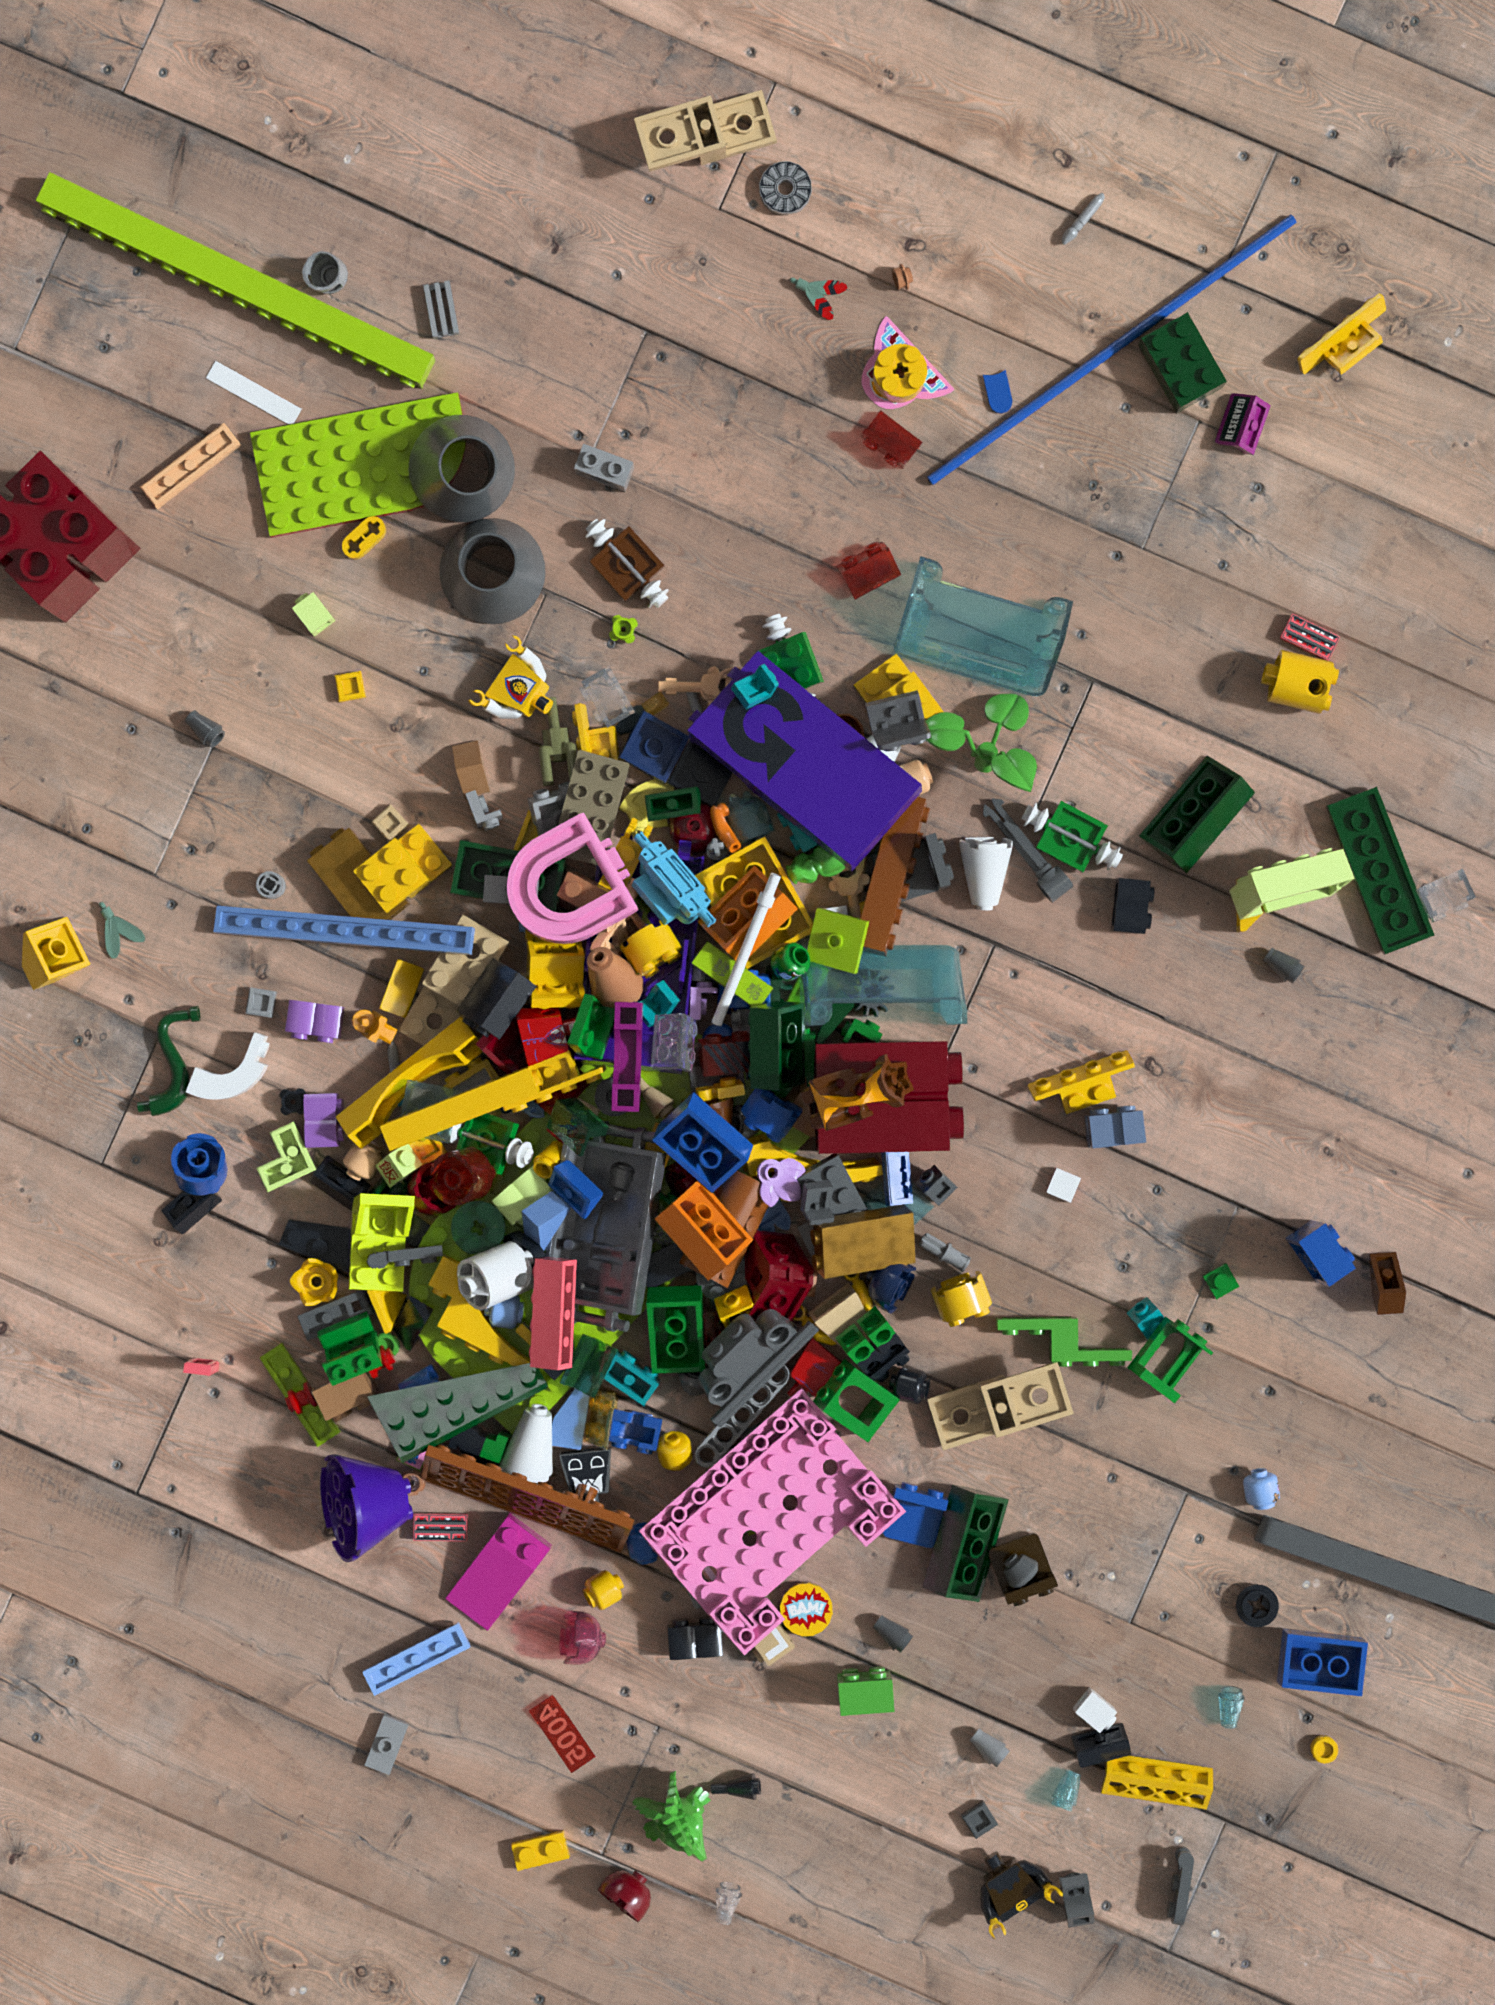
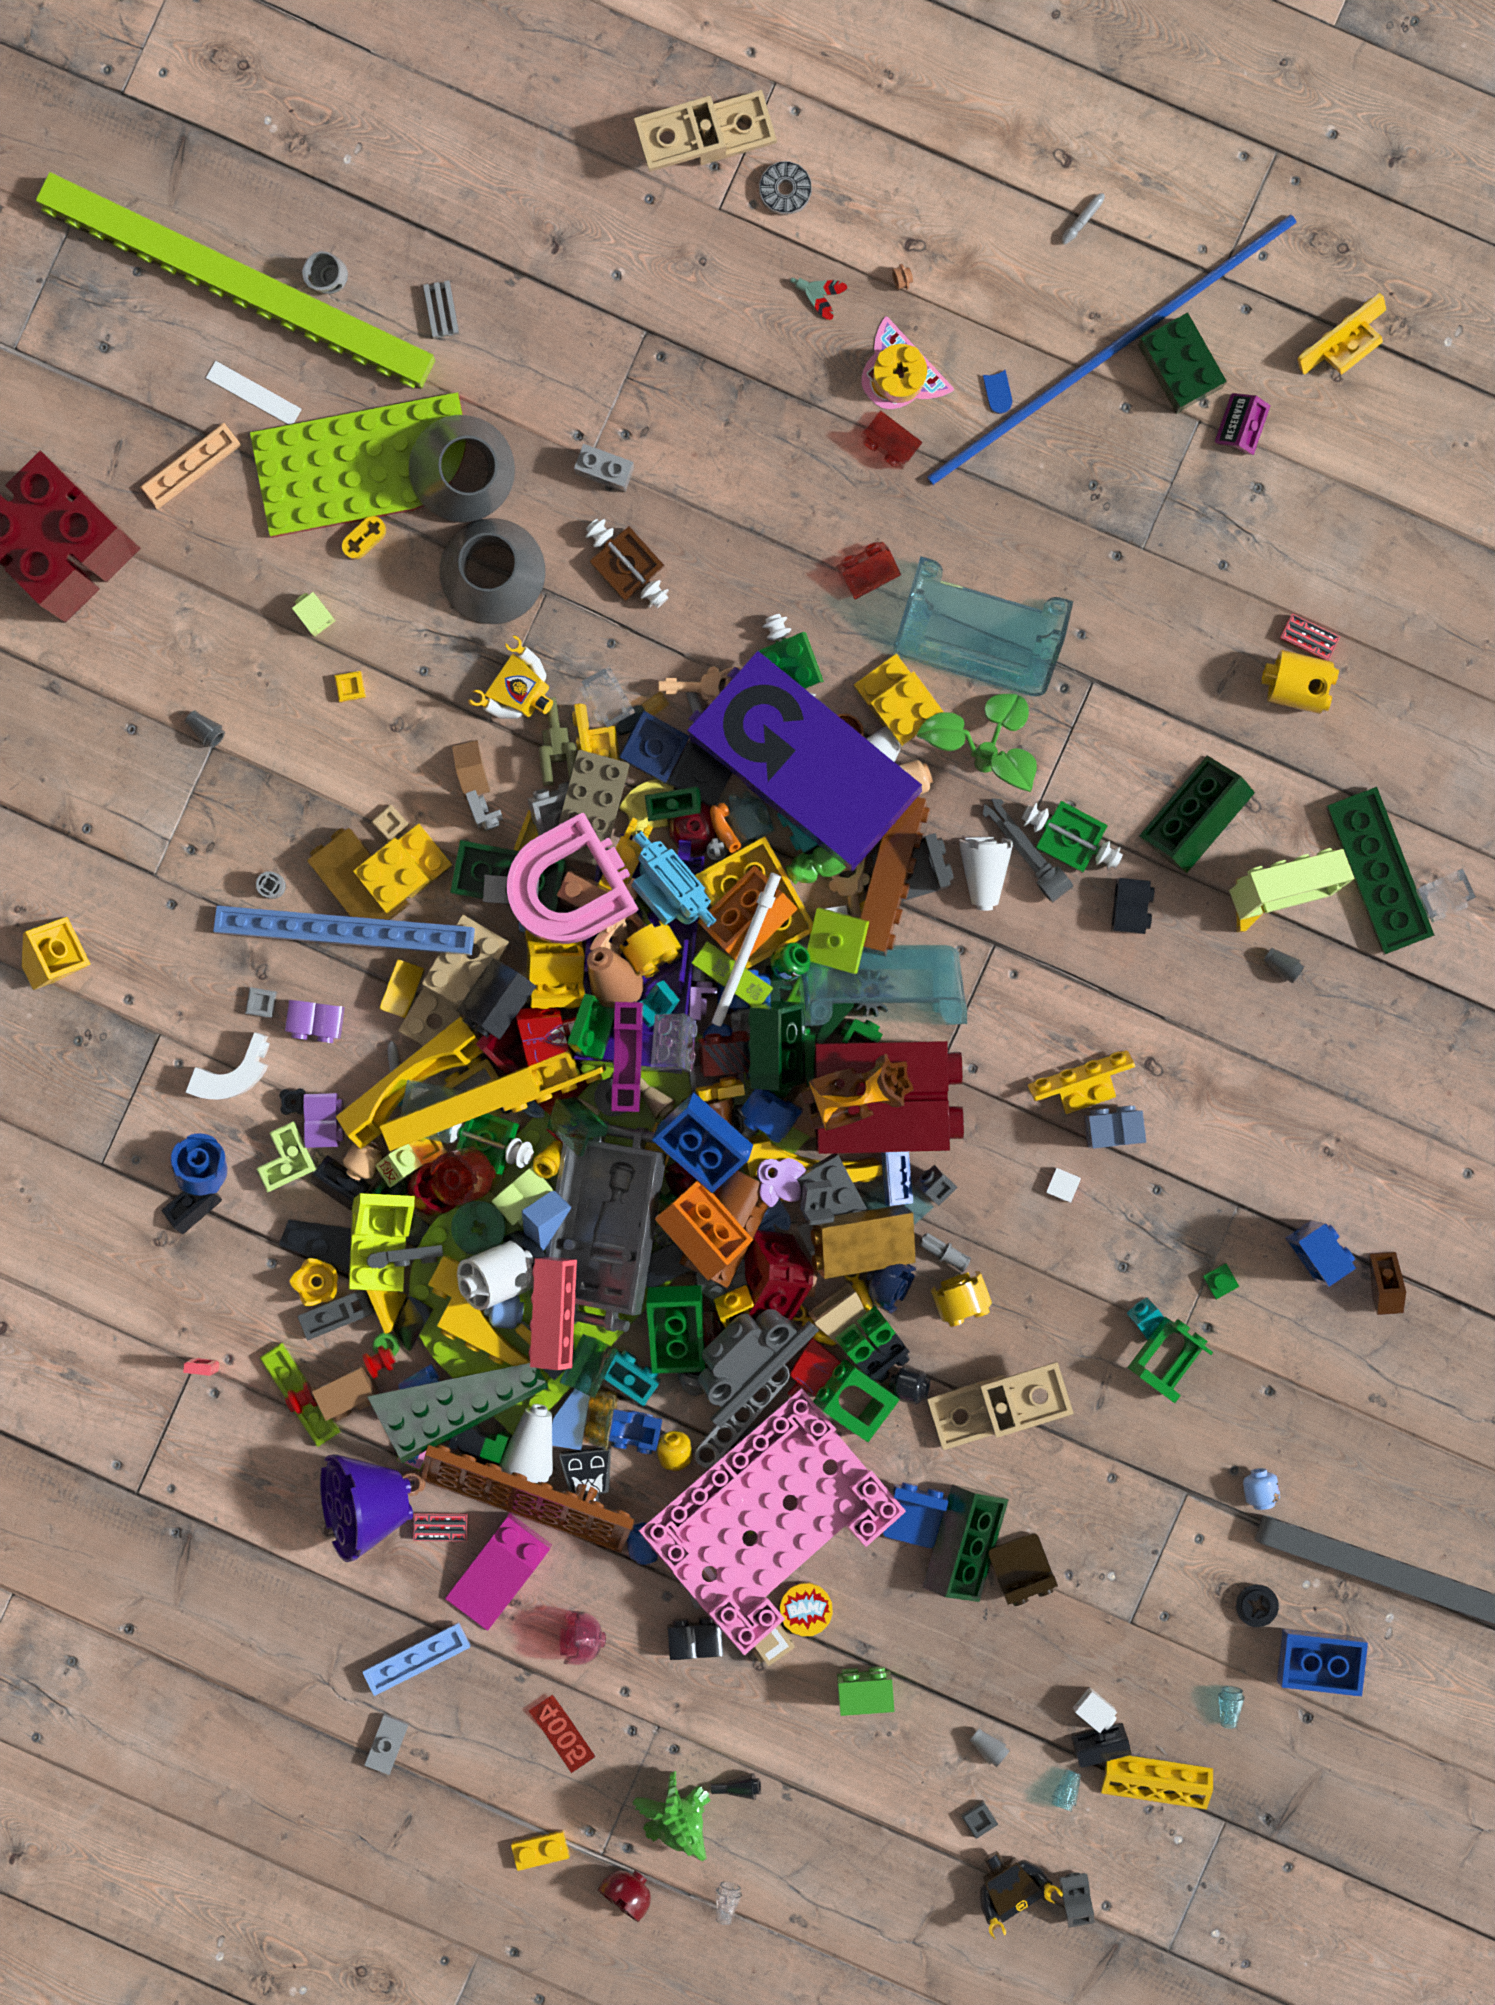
(116, 925): sand green piece -> none
(176, 1092): dark green animal -> none
(344, 1337): green panel -> none
(373, 1025): light orange hips -> none
(575, 1188): blue slope -> none
(603, 1590): yellow head -> none
(618, 623): lime plate -> none
(755, 687): teal bracket -> none
(894, 1634): dark grey cone -> none
(897, 721): flat silver bracket -> none
(1019, 1570): dark grey cone -> none
(1064, 1340): bright green bracket -> none
(1181, 1886): dark grey plate -> none
(1324, 1749): yellow tile -> none

